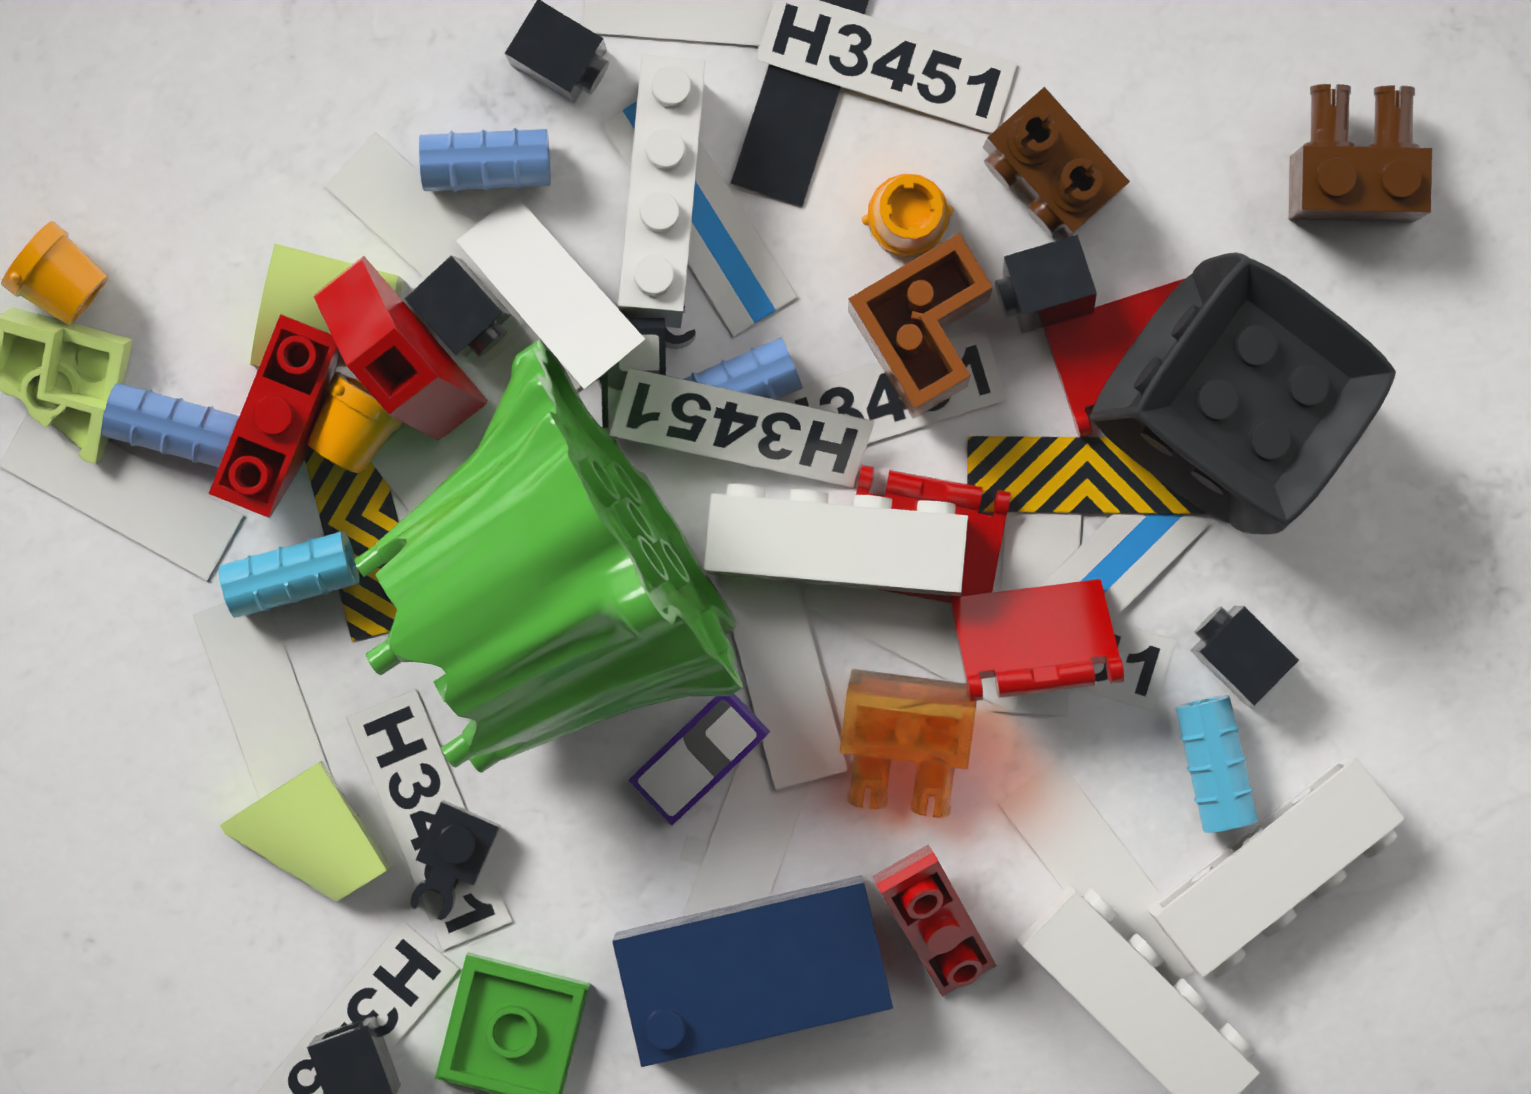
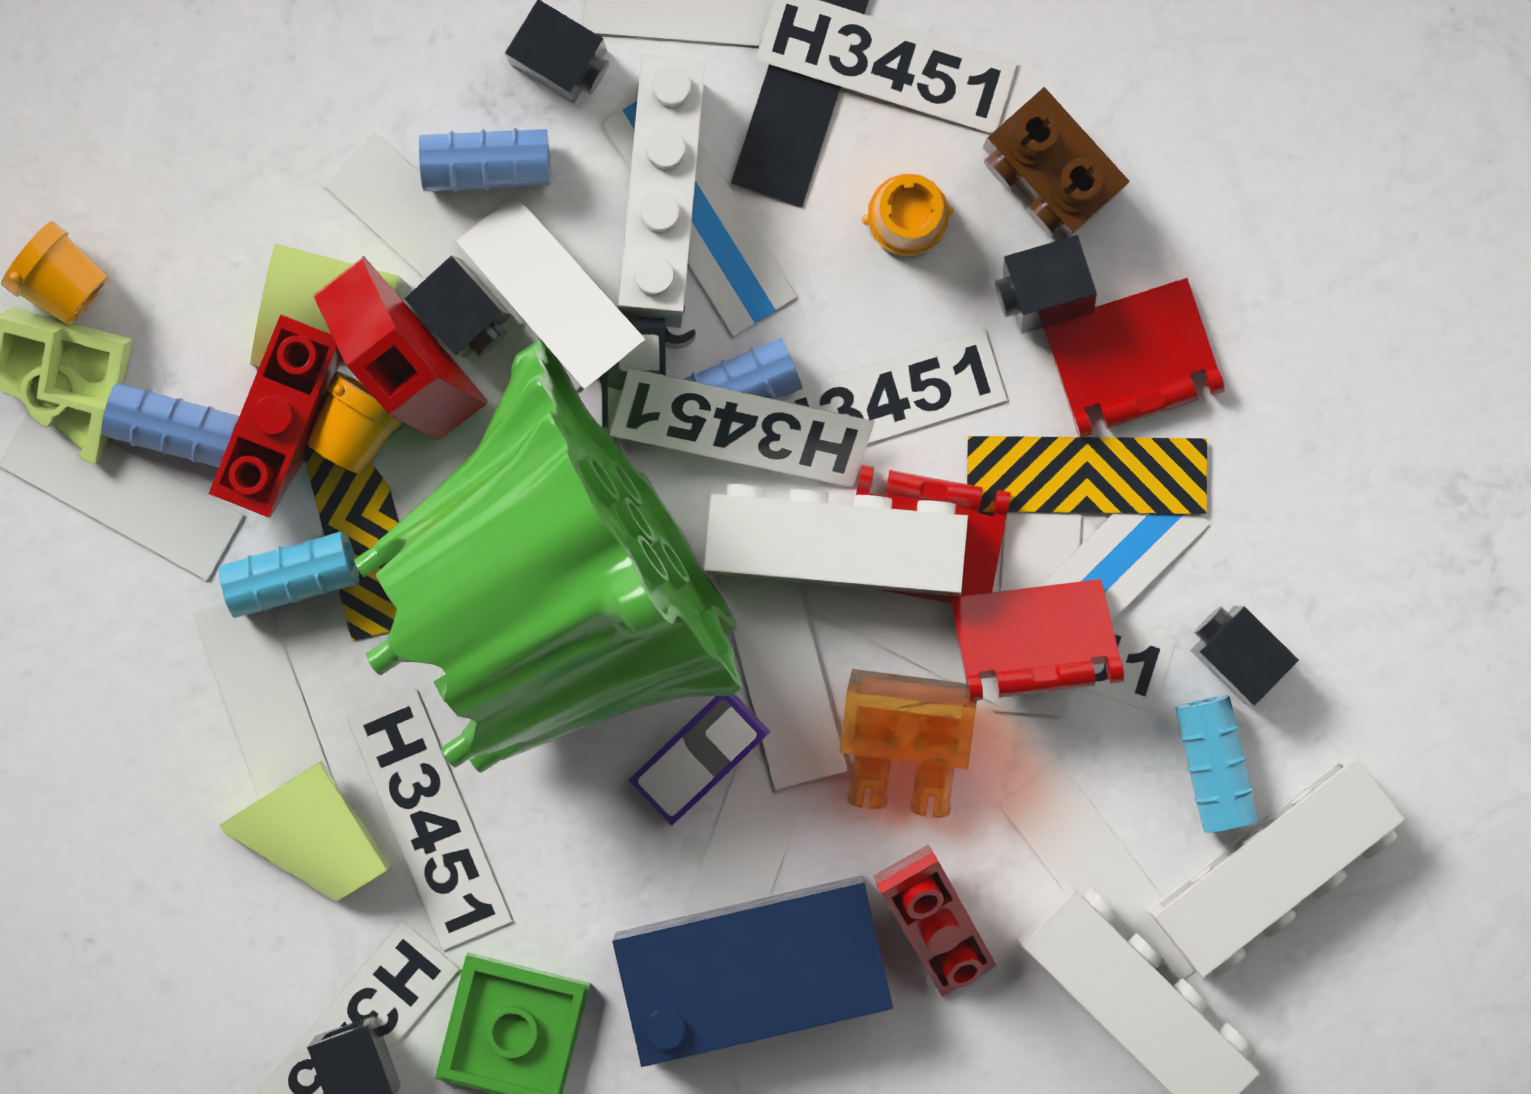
(455, 850): black plate -> none
(906, 318): dark orange brick -> none
(1244, 394): black piece -> none
(1360, 183): reddish brown brick -> none

